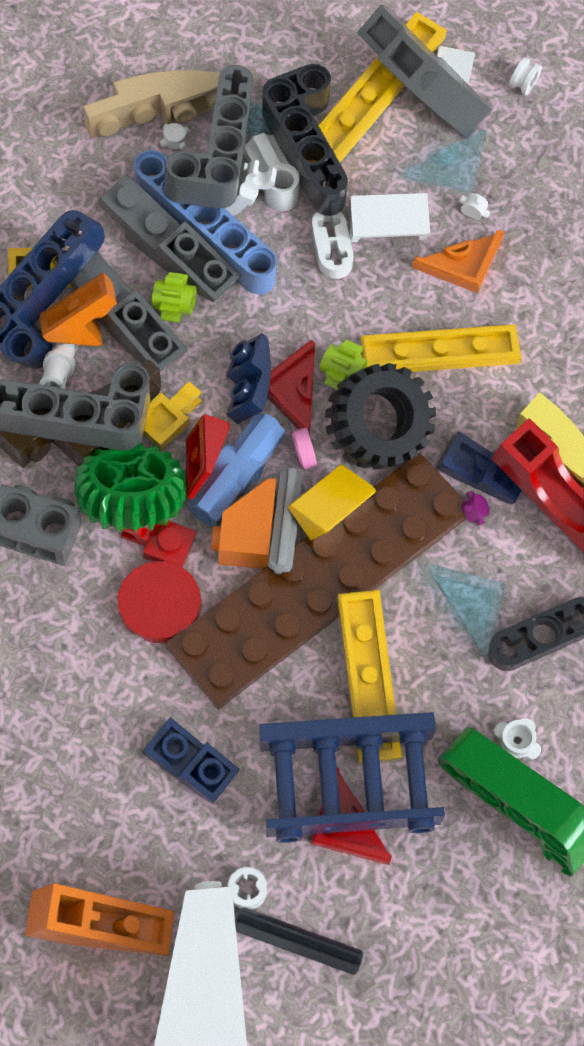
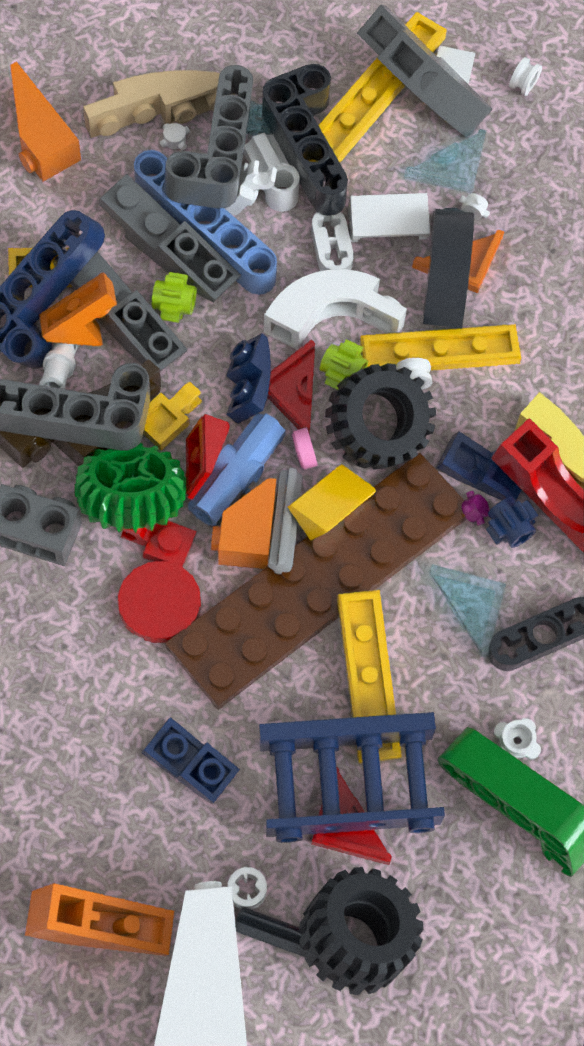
(45, 138): none -> orange slope
(330, 295): none -> white arch
(382, 909): none -> black tyre
(419, 367): none -> white bush
(448, 267): none -> black arch
(512, 522): none -> dark blue gear

